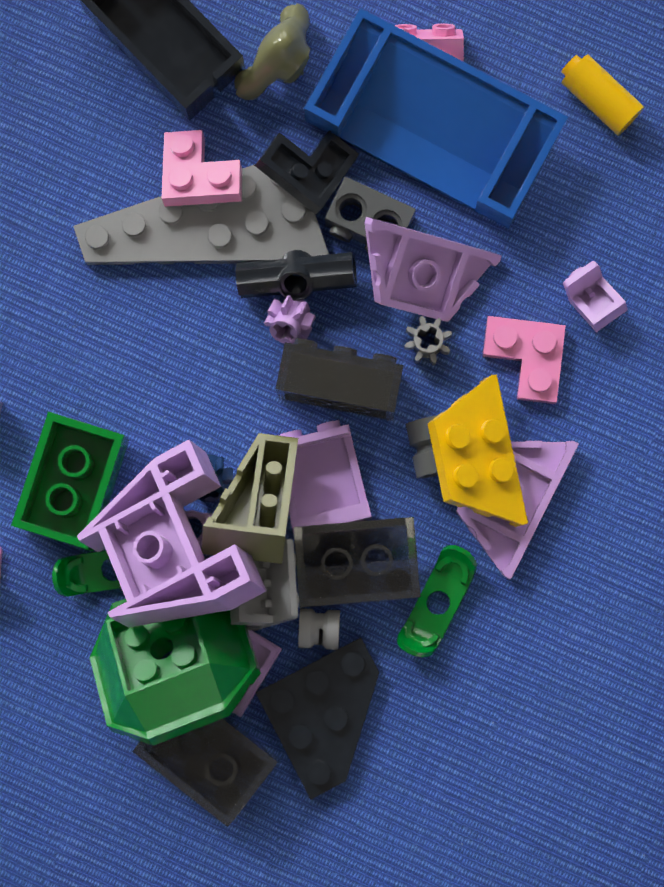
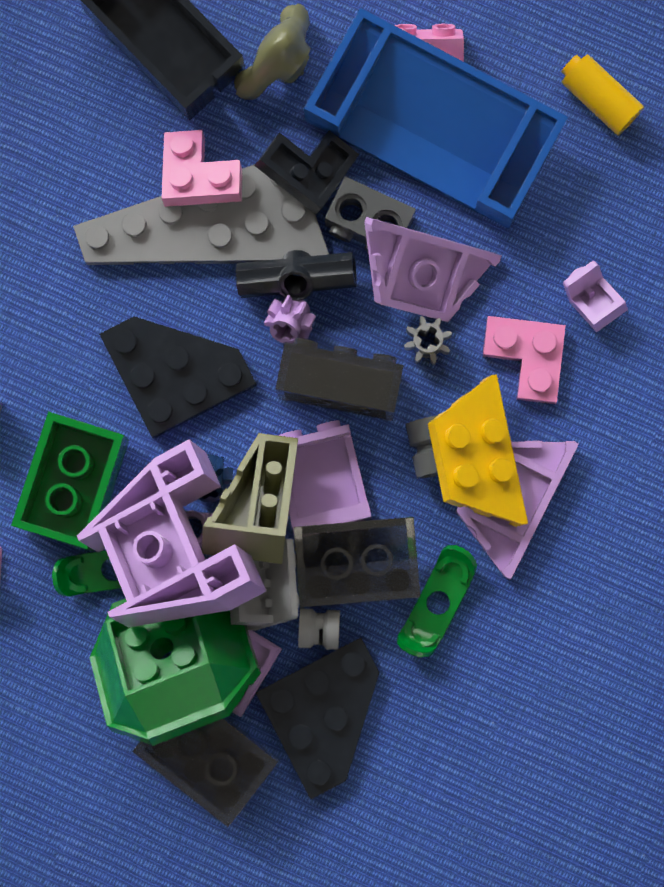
(174, 372): none -> black plate

